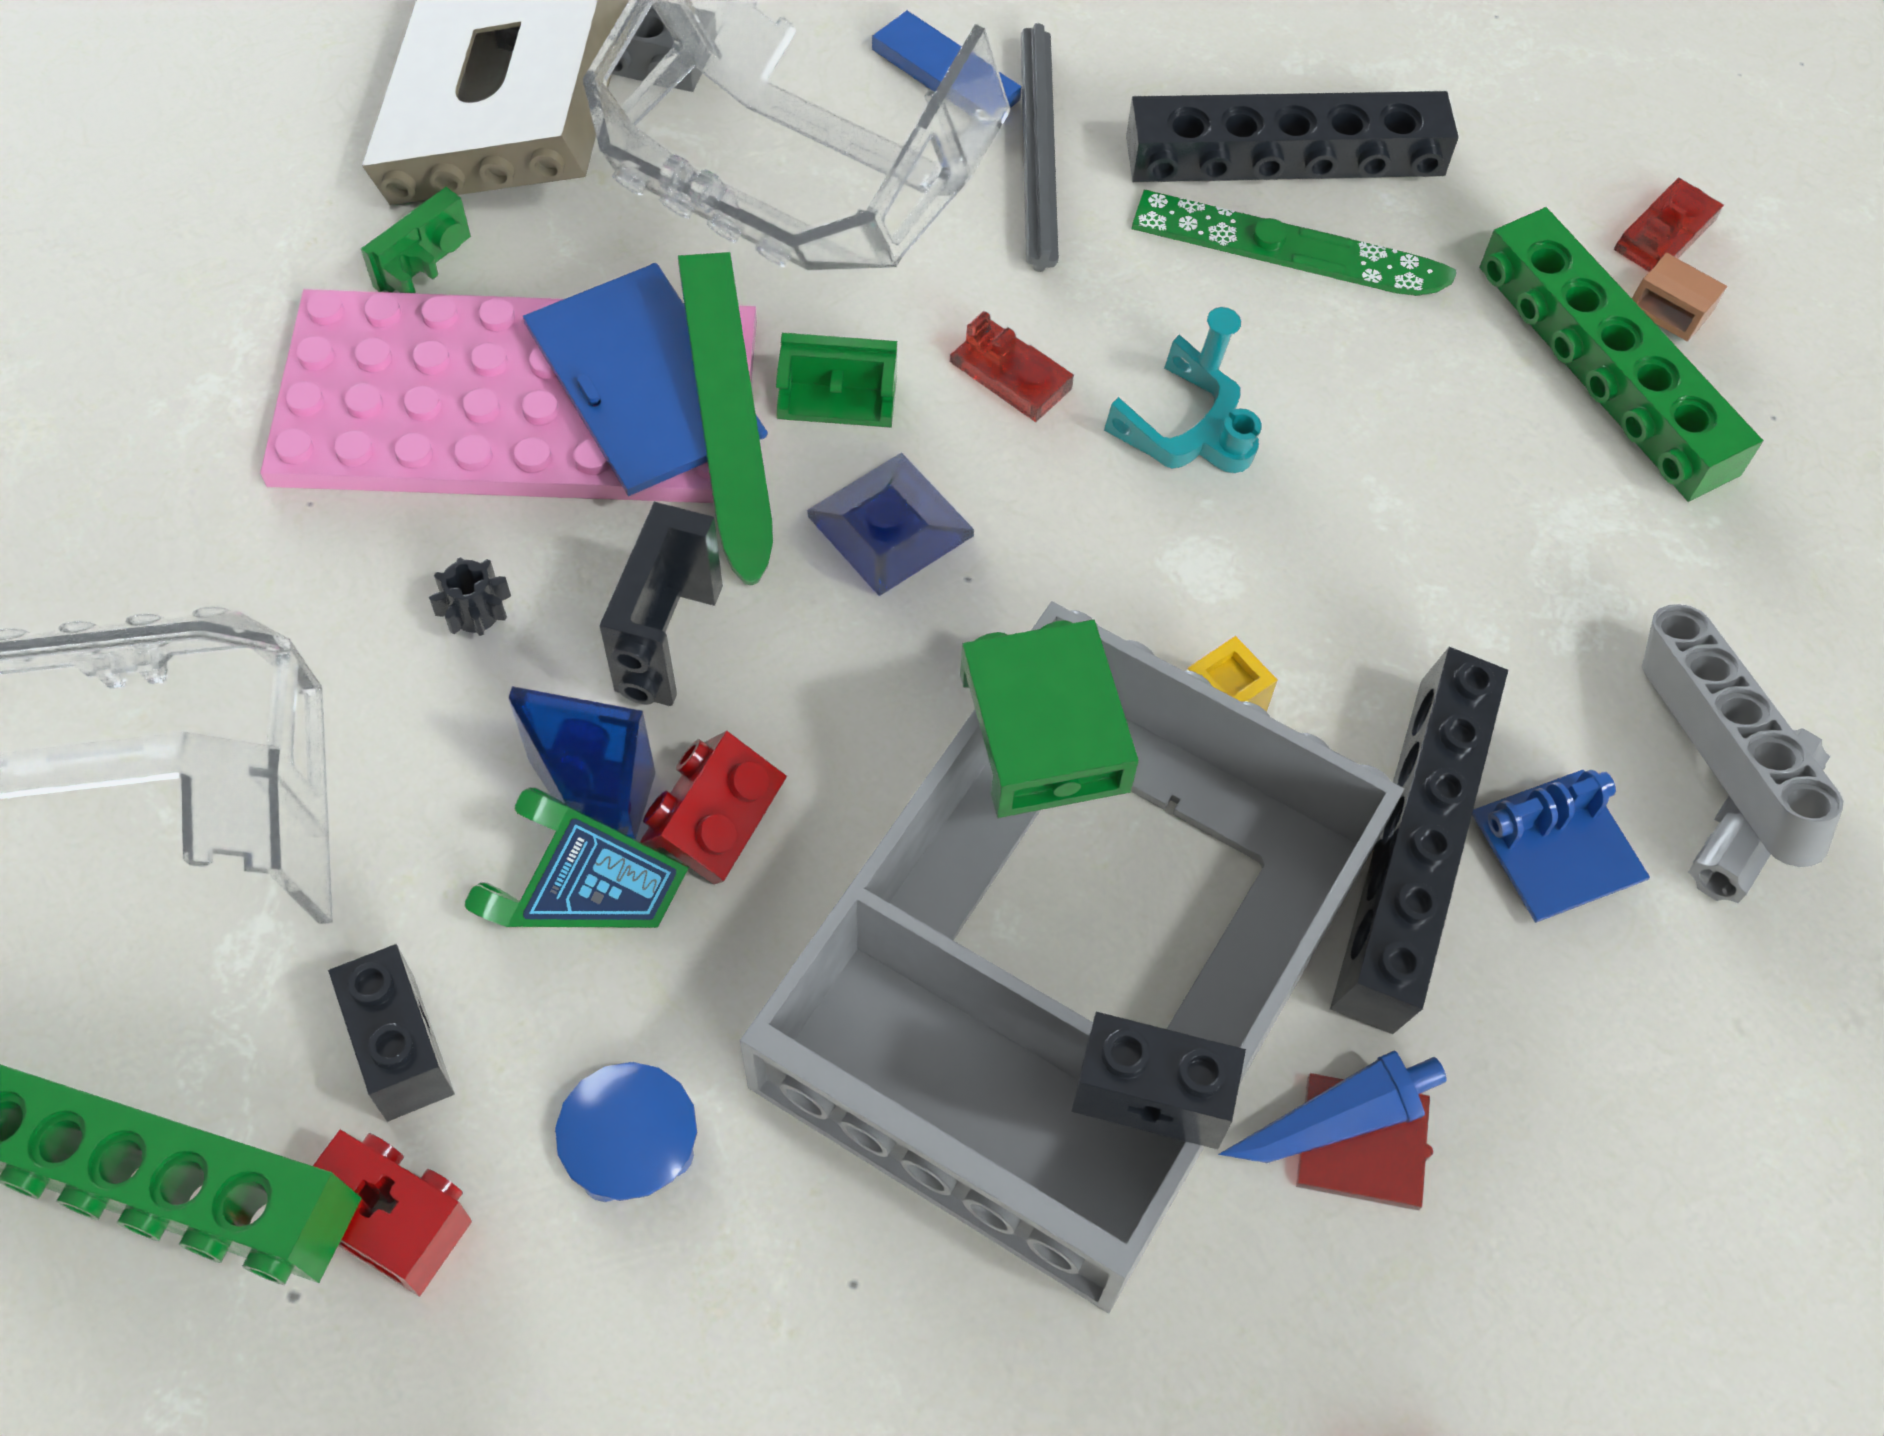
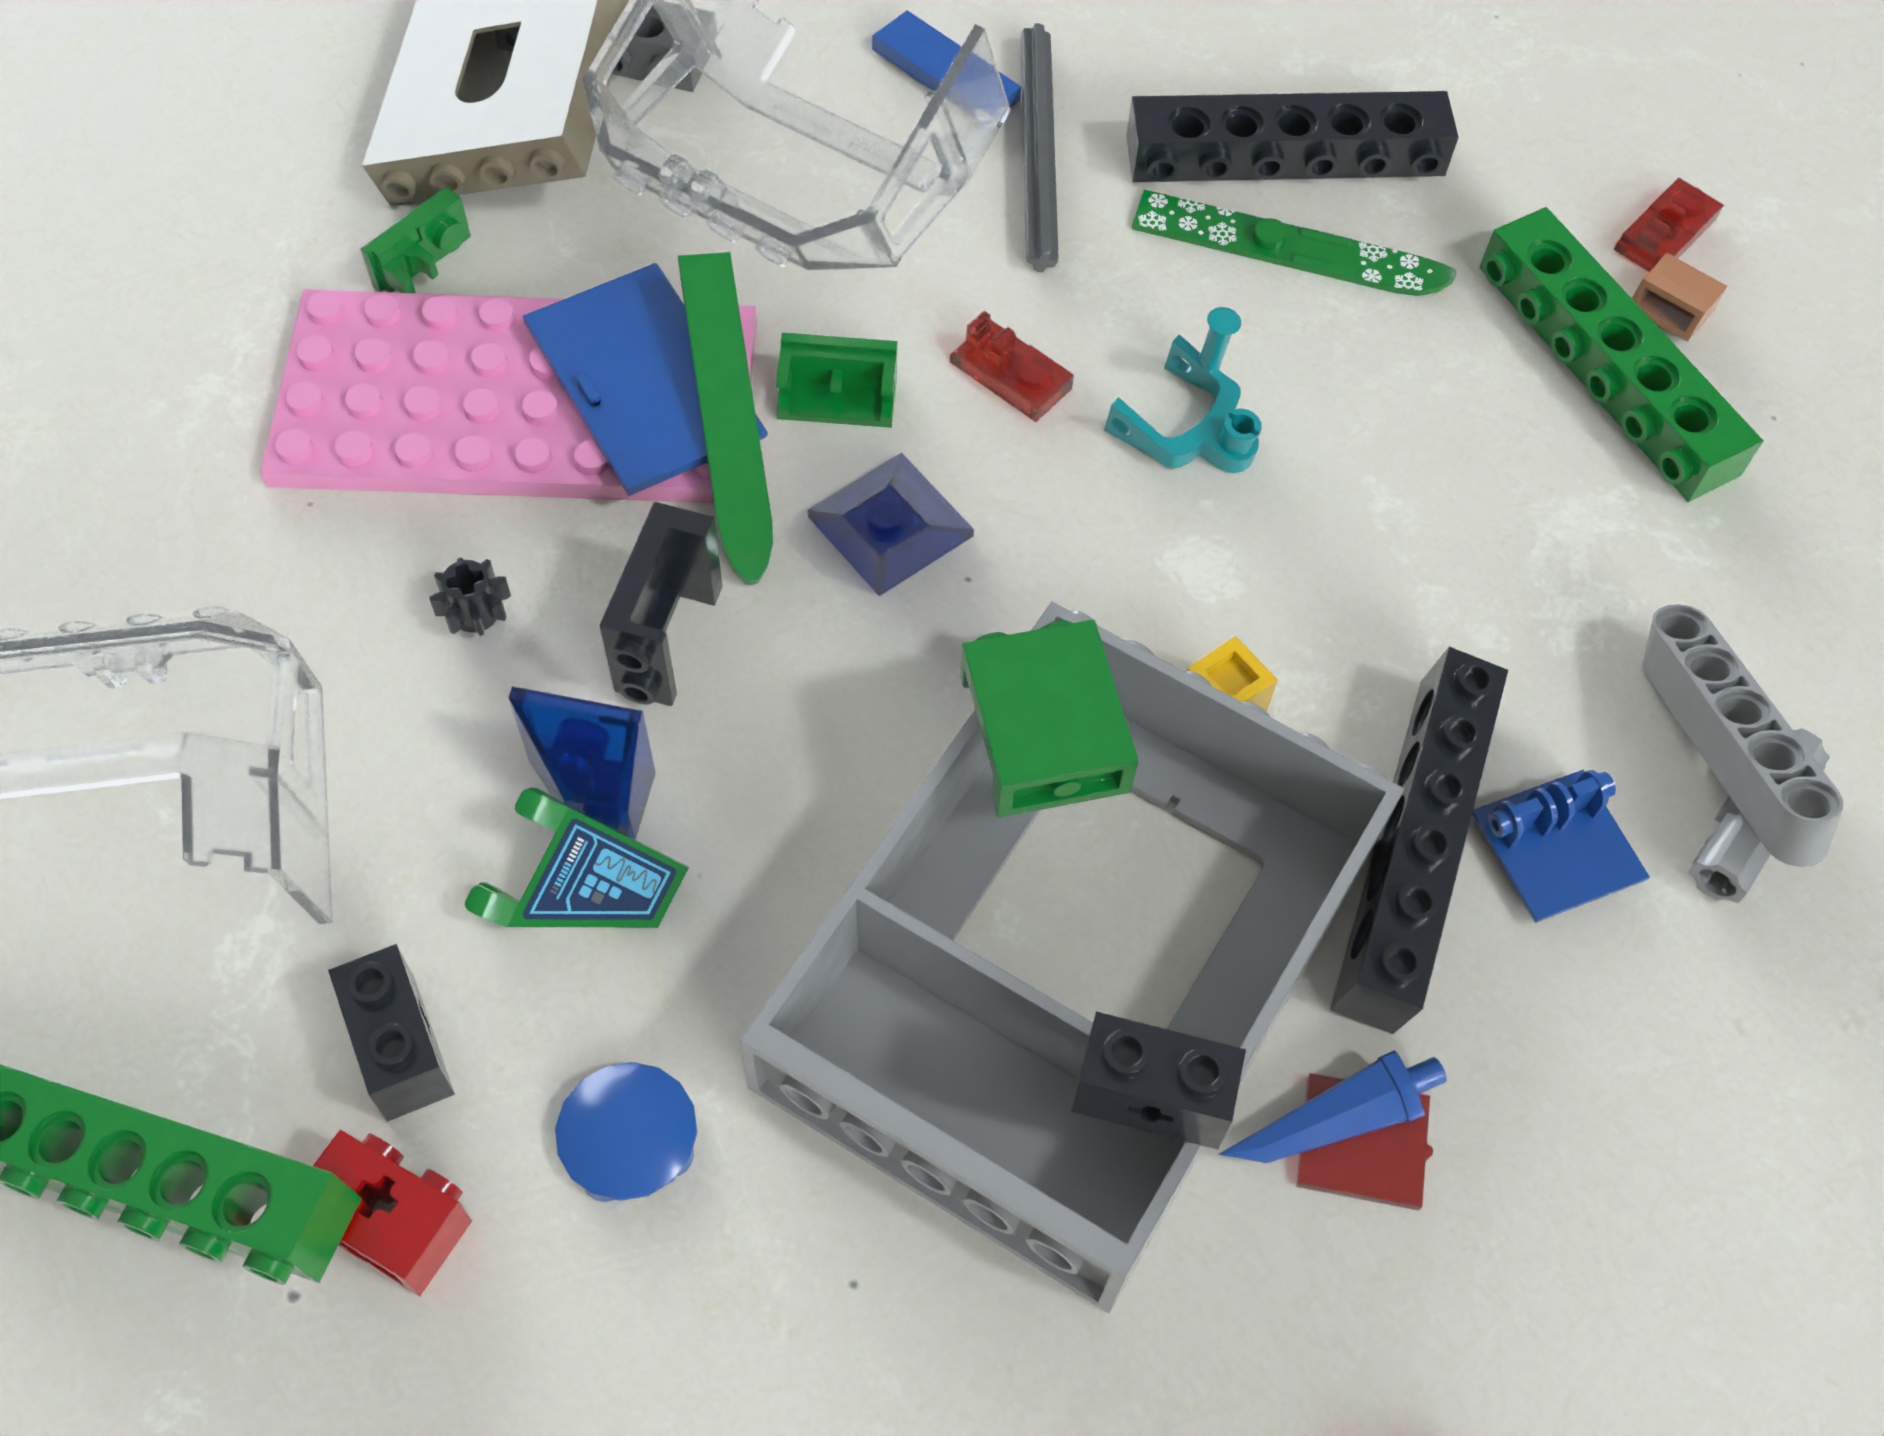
(713, 805): red bracket -> none

